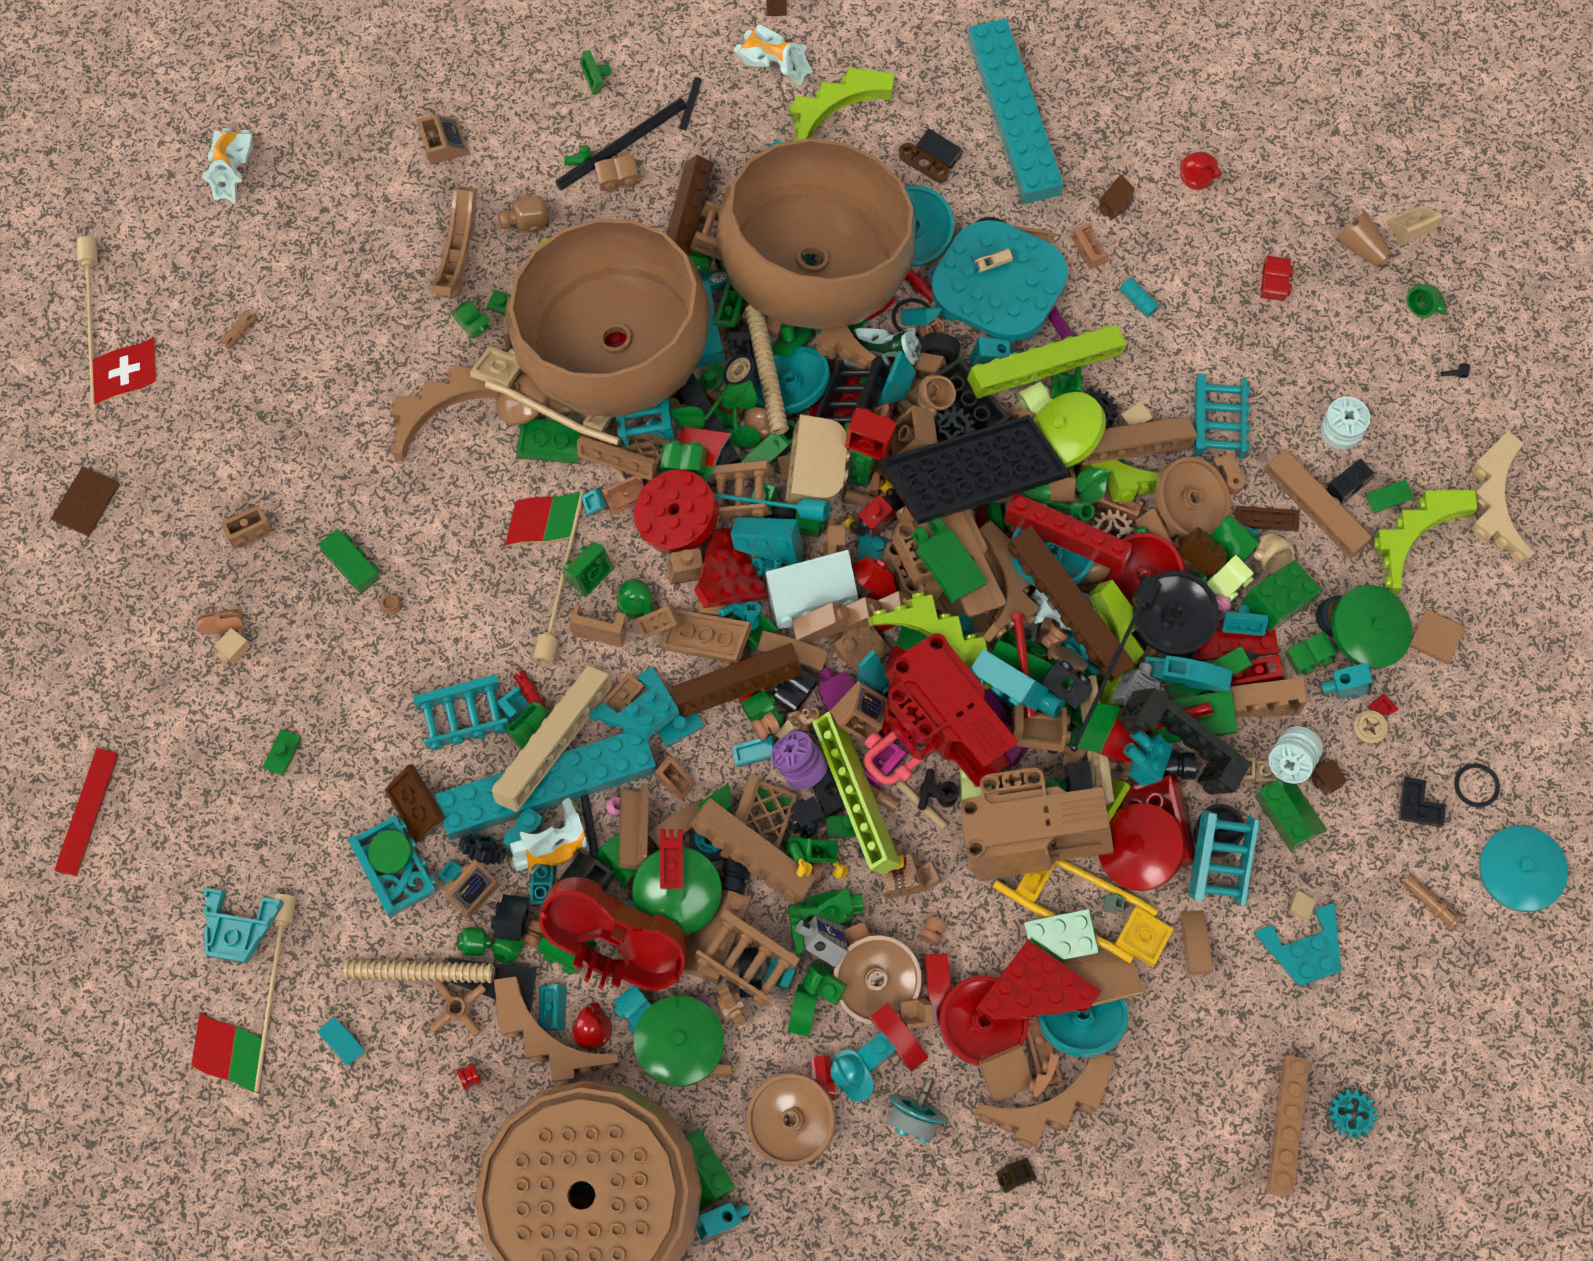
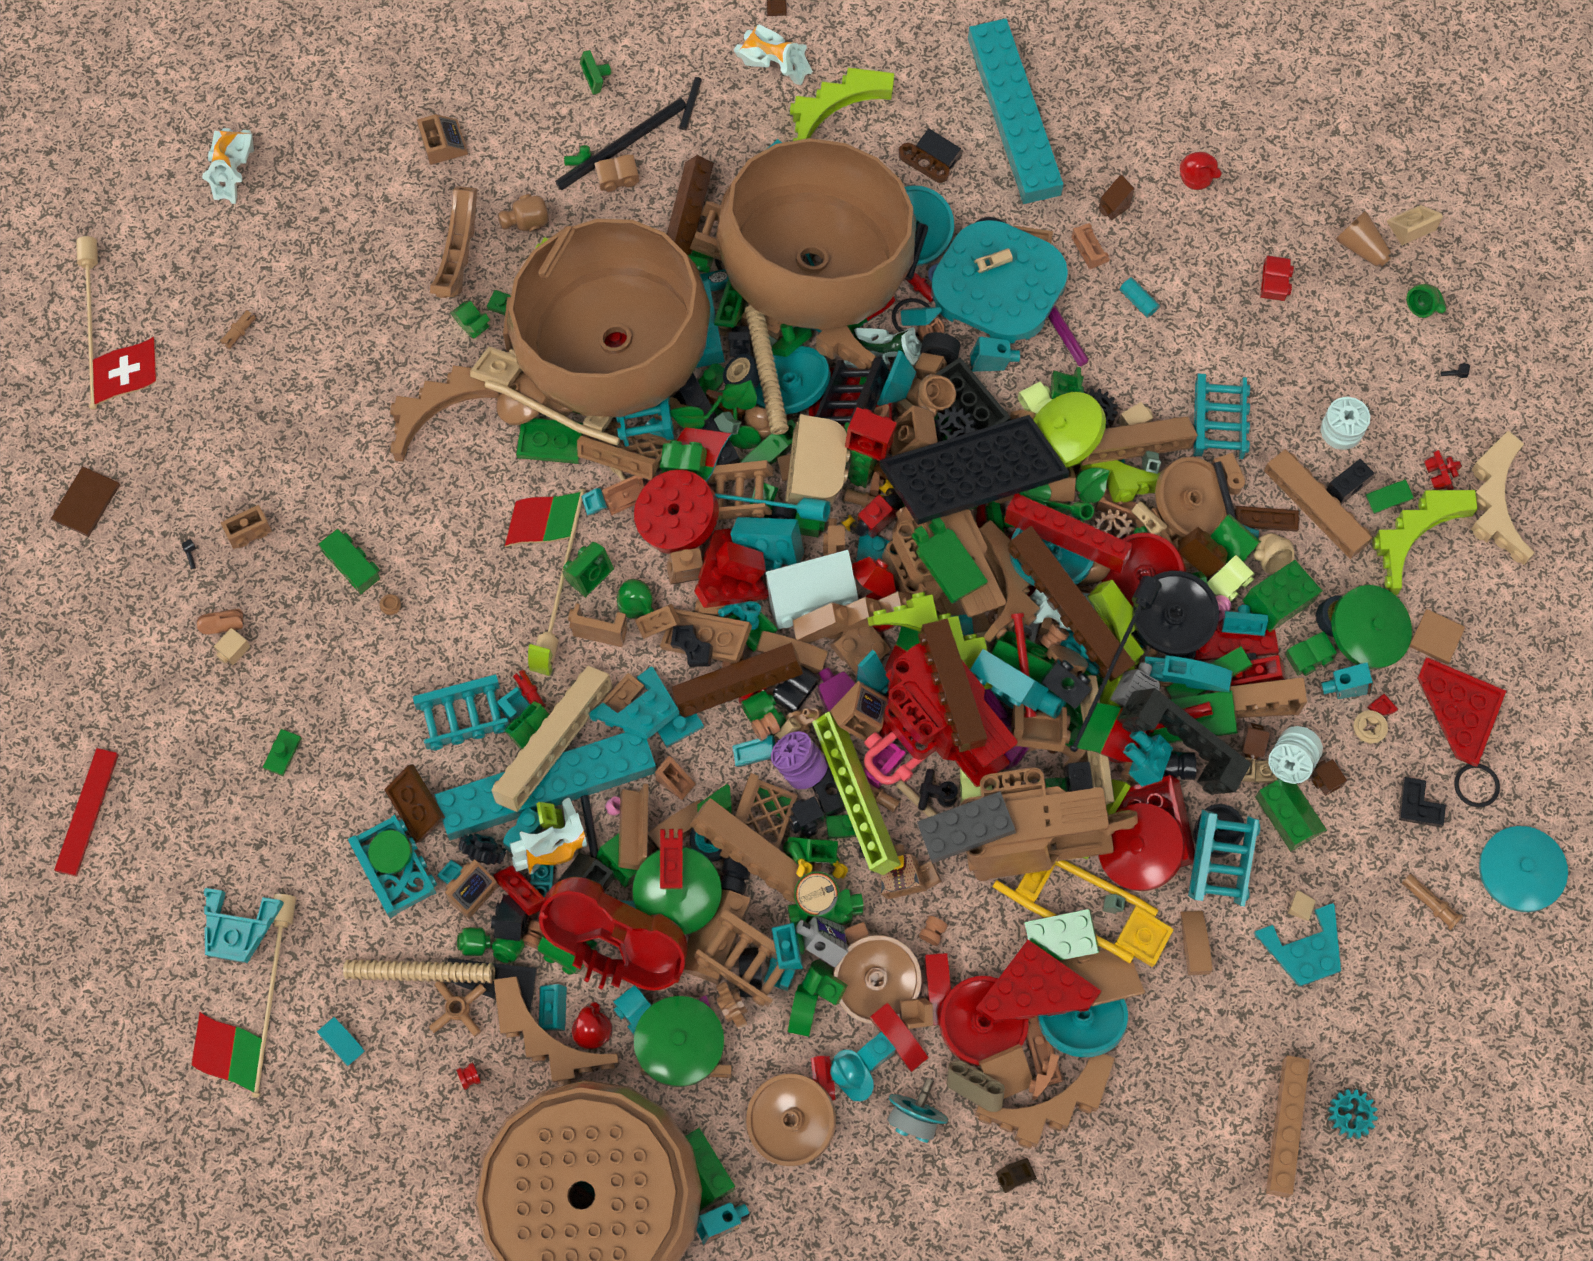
(188, 547): none -> black hand
(519, 890): none -> red tile
(539, 659): none -> lime slope
(550, 816): none -> lime slope
(556, 252): none -> medium nougat axle
(697, 652): none -> black tile
(727, 423): none -> sand green piece
(740, 562): none -> red brick
(787, 947): none -> teal slope
(816, 894): none -> piece
(920, 236): none -> black axle
(953, 685): none -> reddish brown brick
(966, 827): none -> dark grey plate
(975, 1085): none -> dark tan beam
(1046, 361): lime brick -> none
(1121, 820): none -> medium nougat plate
(1147, 517): none -> tan bar
(1151, 462): none -> sand green piece
(1224, 489): none -> black bar
(1255, 740): none -> reddish brown slope
(1436, 462): none -> red hips
(1462, 707): none -> red plate

